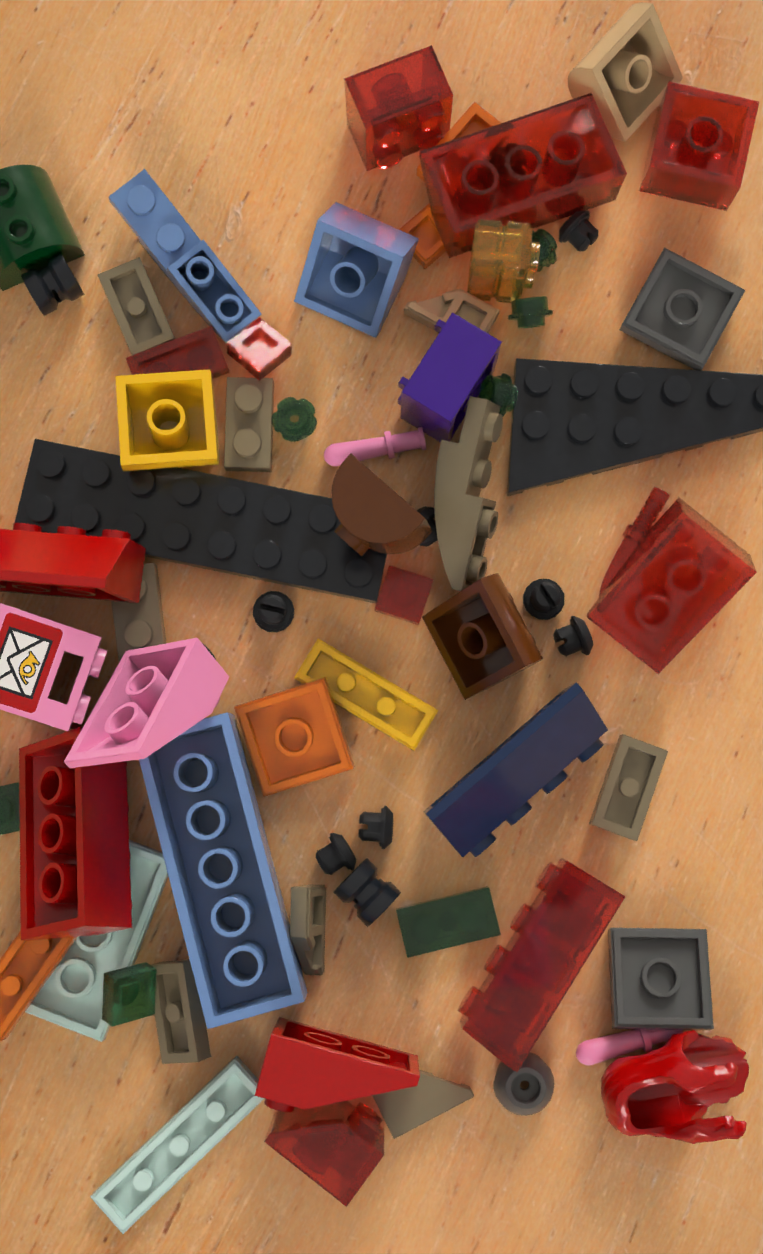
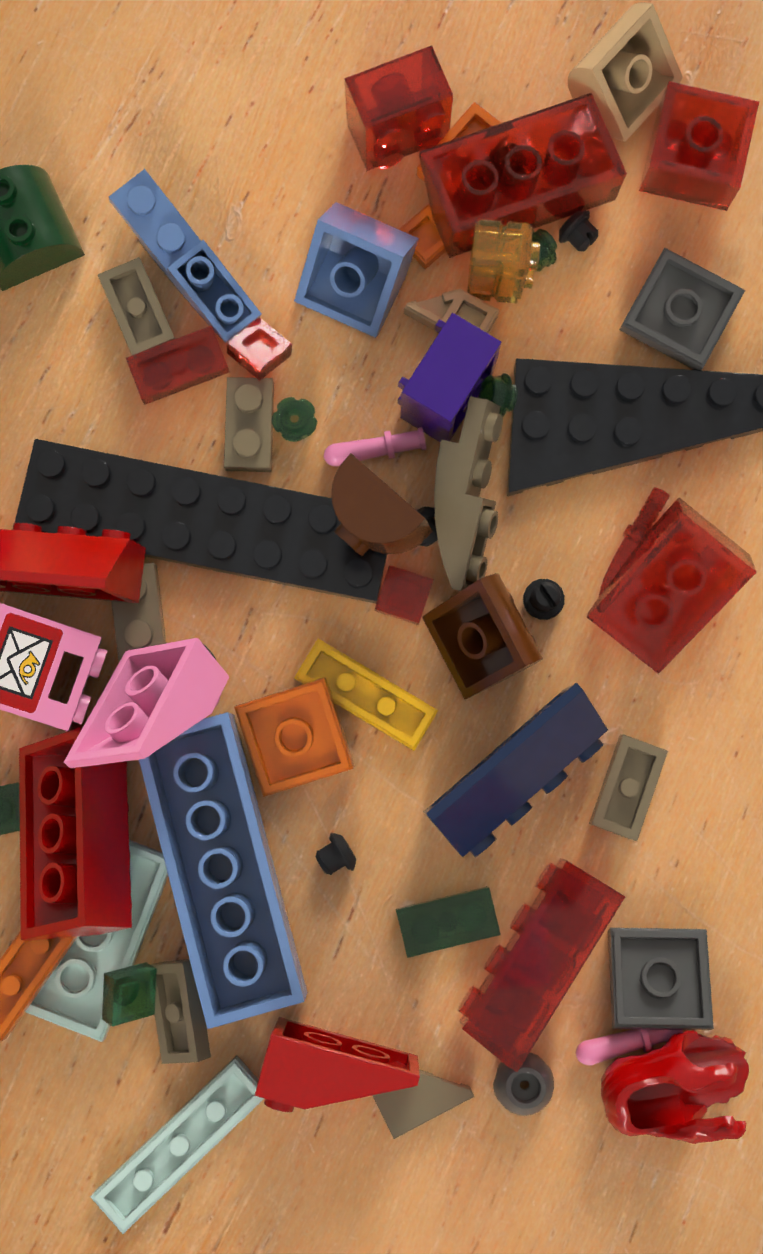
(52, 284): black wheel -> none
(166, 420): yellow brick -> none
(273, 611): black piece -> none
(308, 926): dark tan tile -> none
(330, 1144): clear red slope -> none
(368, 892): black wheel -> none
(379, 827): black piece -> none
(530, 312): clear green plate -> none
(575, 637): black piece -> none

